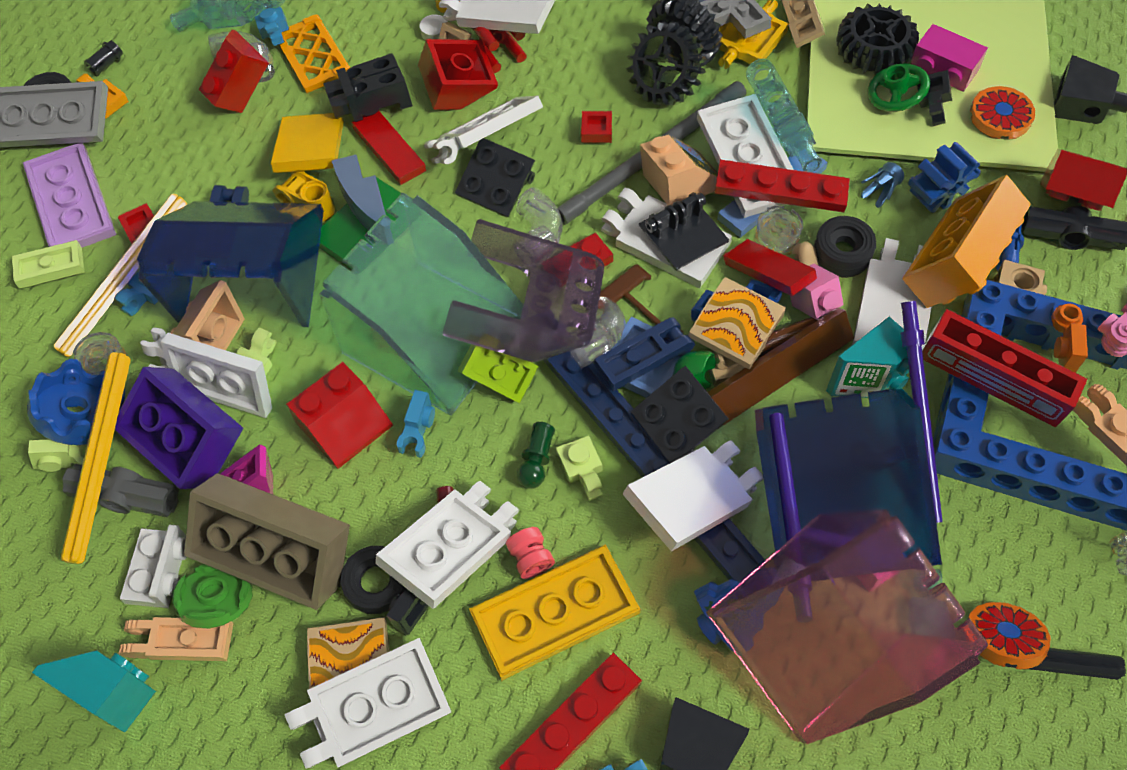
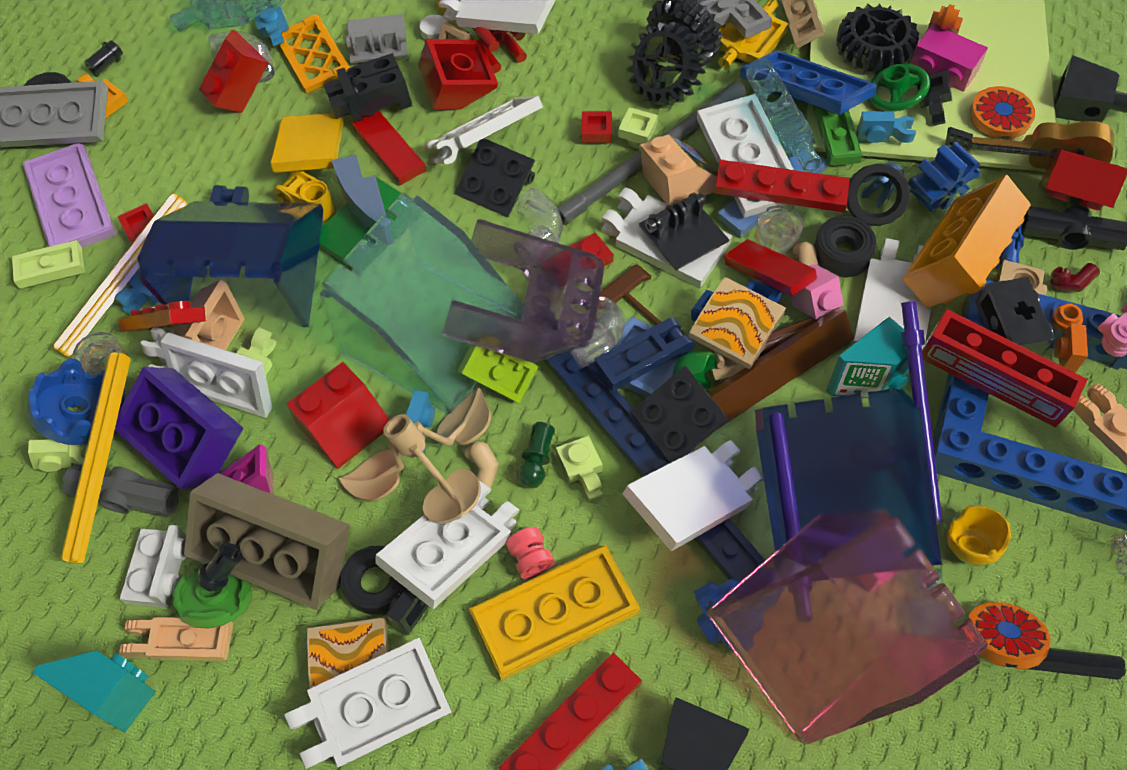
(162, 317): none -> red plate
(216, 572): none -> black pin
(376, 38): none -> light grey hinge
(453, 496): none -> tan plant
(485, 461): none -> tan arm
(637, 127): none -> yellowish green tile
(817, 83): none -> blue tile
(838, 137): none -> bright green tile
(879, 126): none -> dark azure plate
(900, 204): none -> black tyre
(947, 19): none -> orange plate
(979, 535): none -> yellow hair
(1015, 313): none -> black brick
(1077, 282): none -> dark red arm
(1083, 138): none -> pearl gold piece

